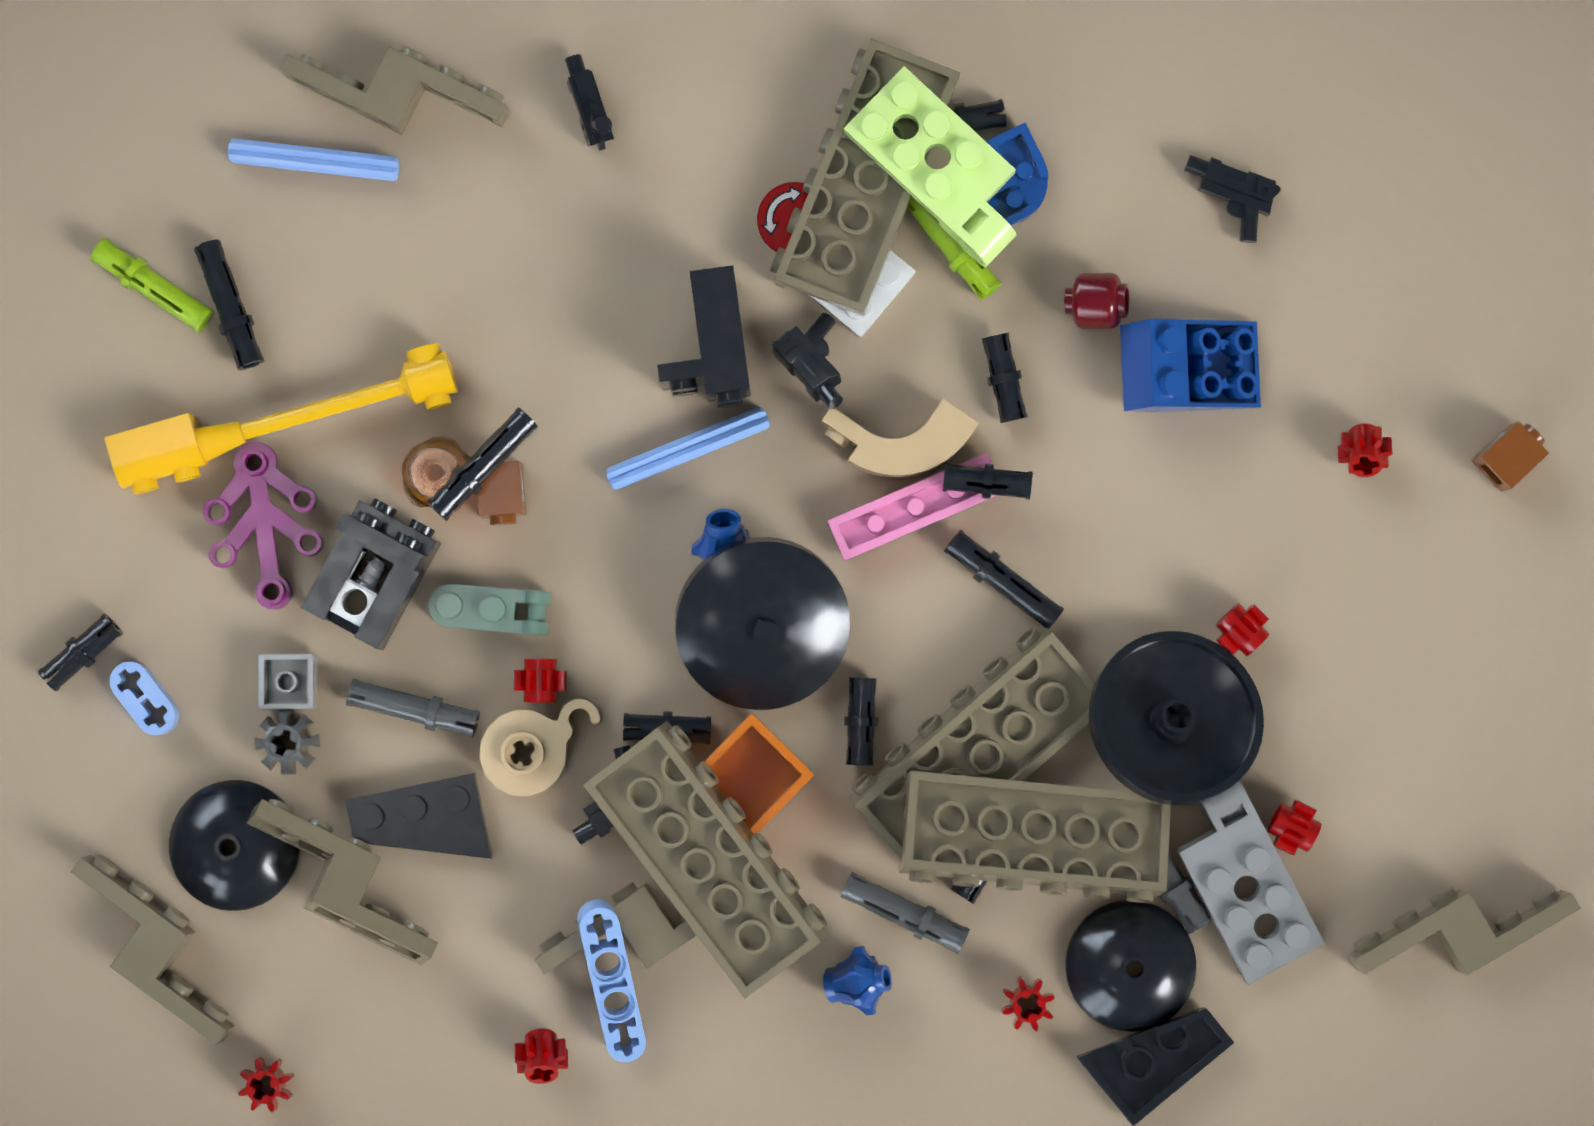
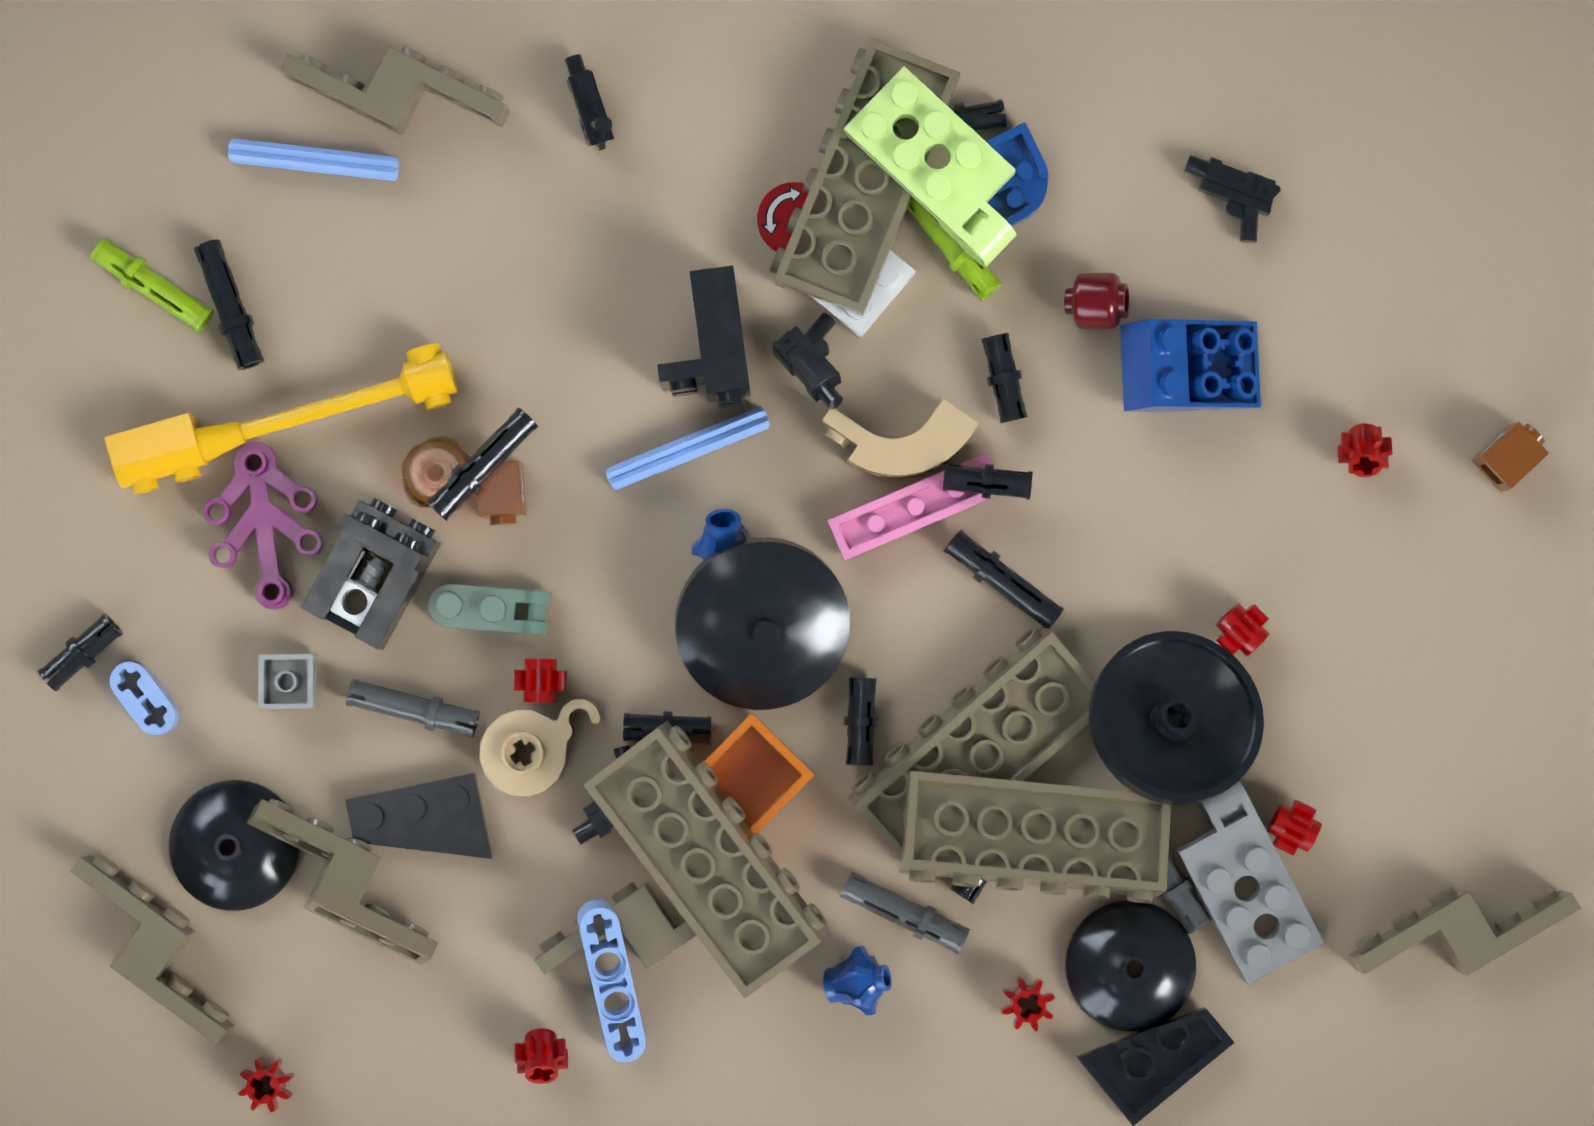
(275, 749): dark grey piece -> none

